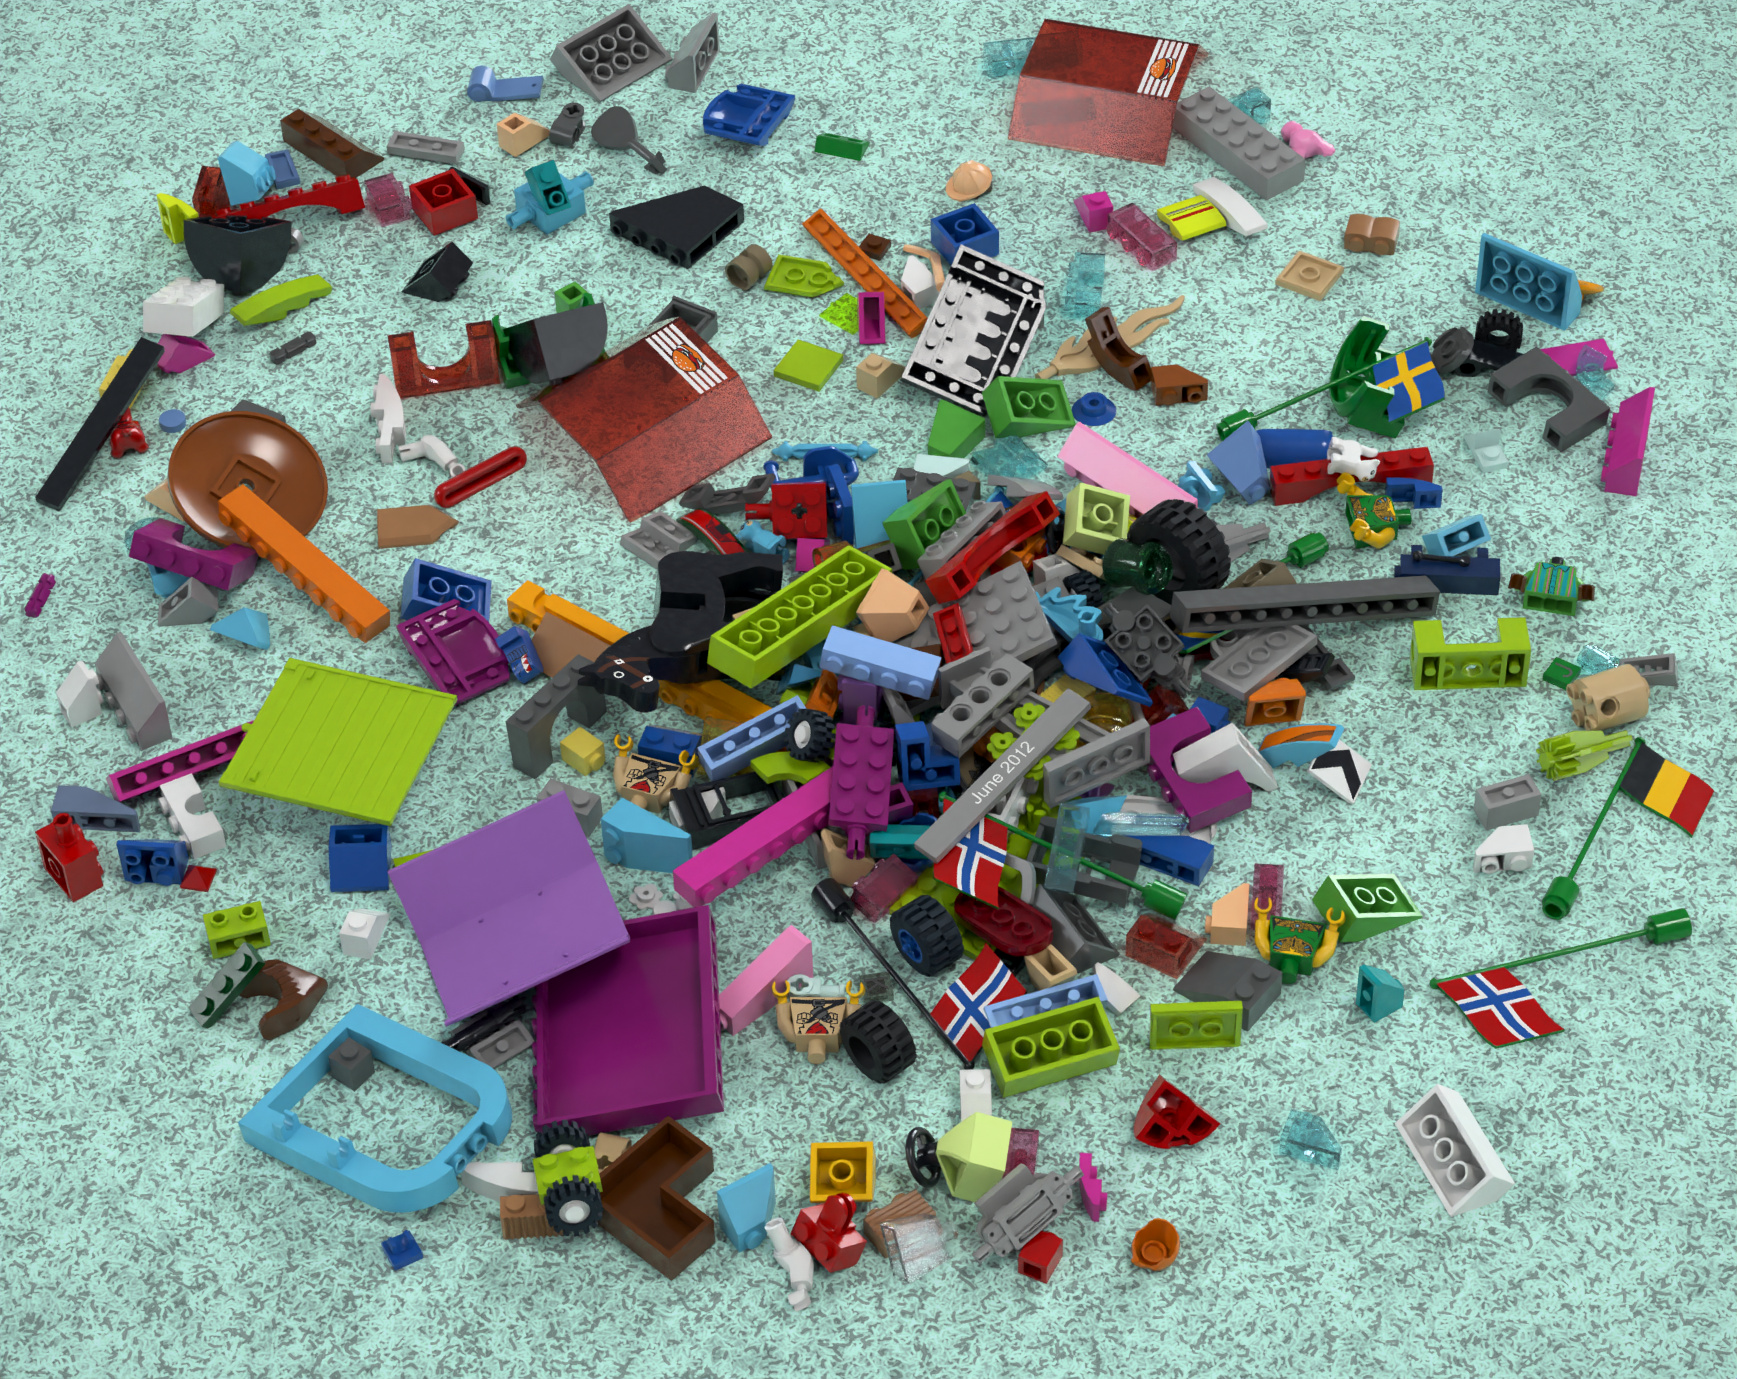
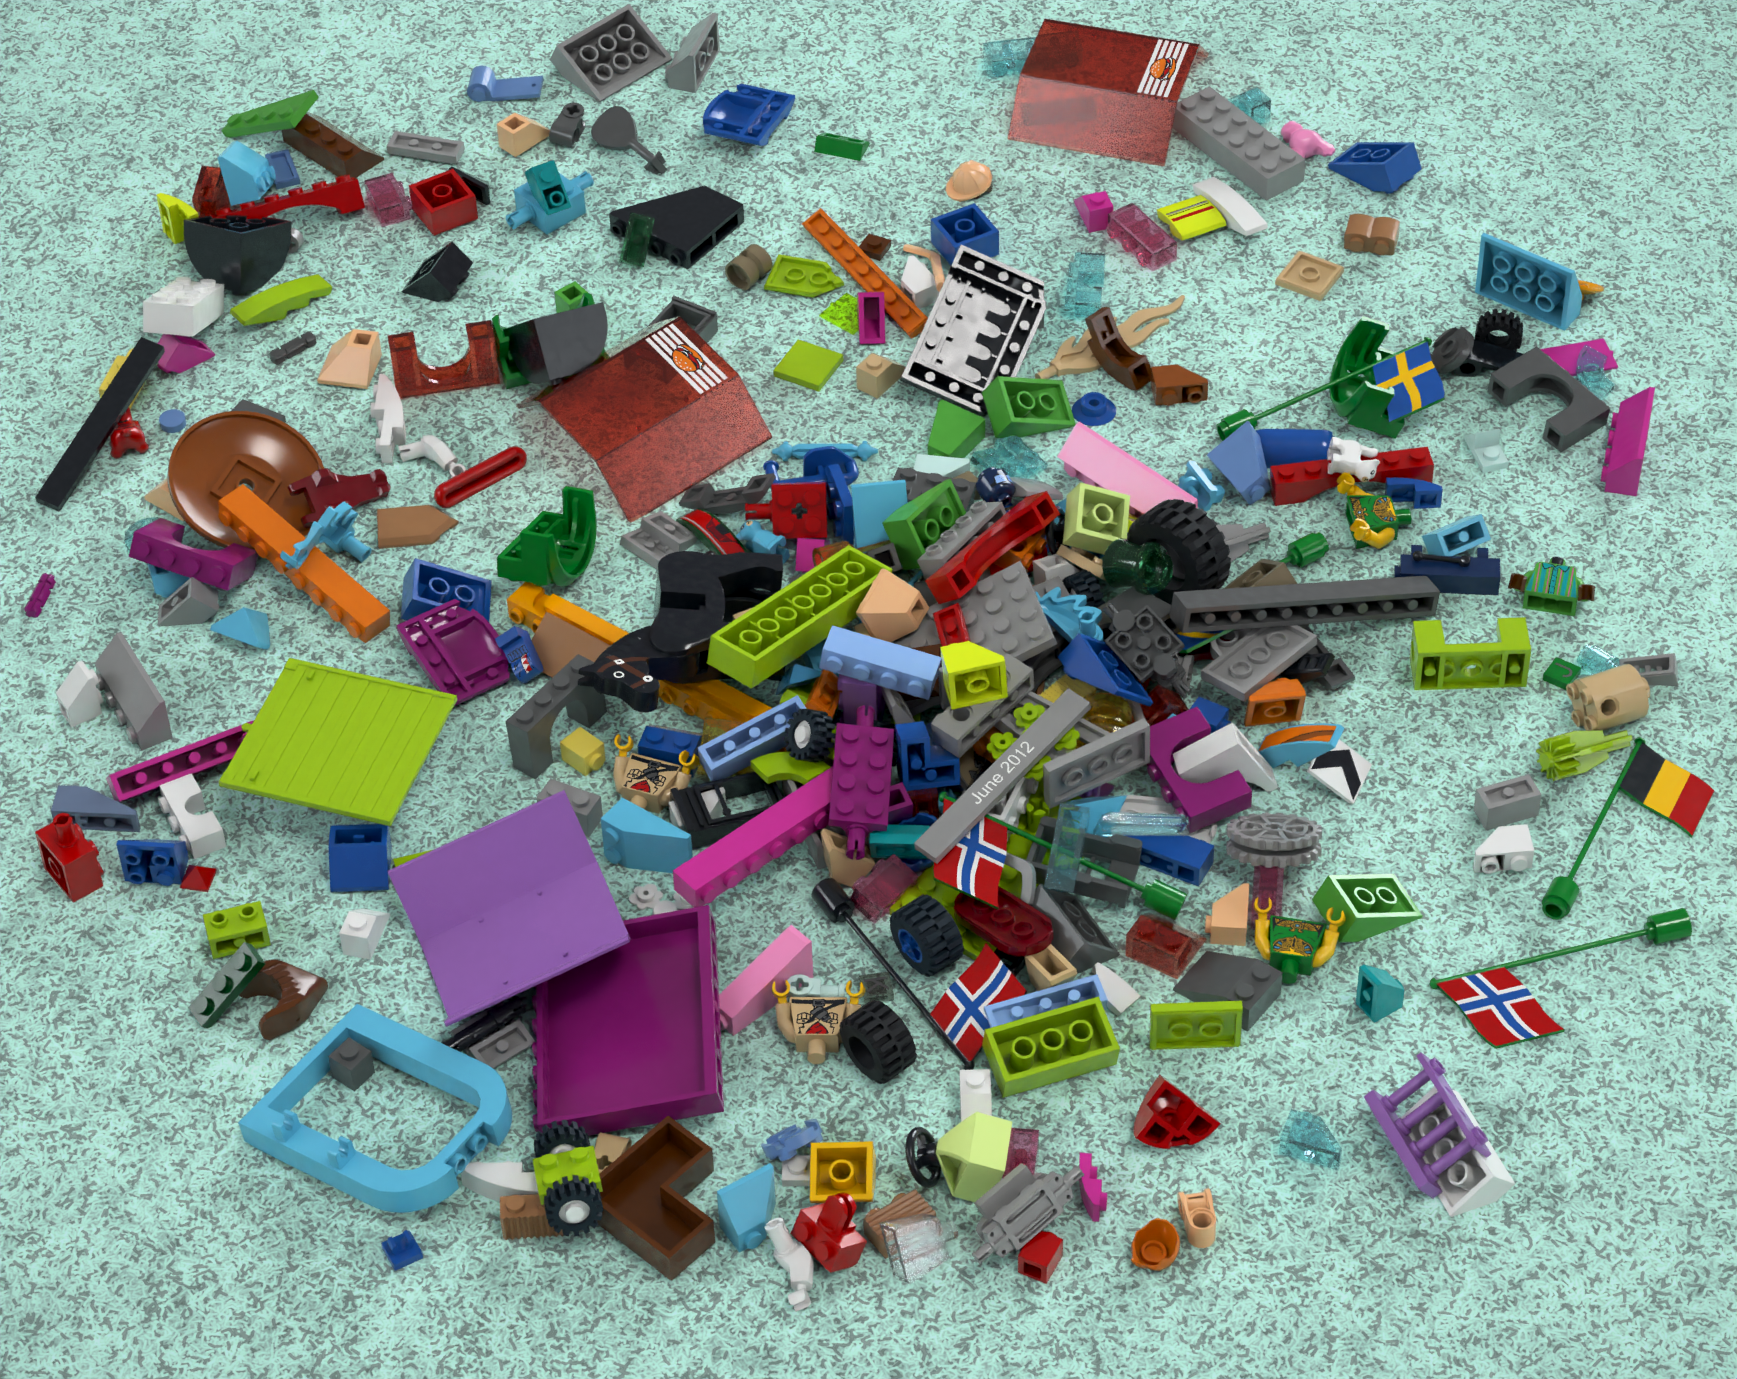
(271, 117): none -> bright green wing
(331, 489): none -> dark red animal
(335, 531): none -> medium azure animal
(352, 360): none -> light nougat slope
(536, 551): none -> green piece
(636, 240): none -> clear green slope
(785, 1142): none -> medium blue plate
(796, 1171): none -> white plate
(972, 674): none -> neon yellow slope
(995, 486): none -> dark blue head
(1198, 1217): none -> light nougat piece
(1274, 840): none -> light grey piece
(1378, 164): none -> blue slope
(1398, 1129): none -> medium lavender fence

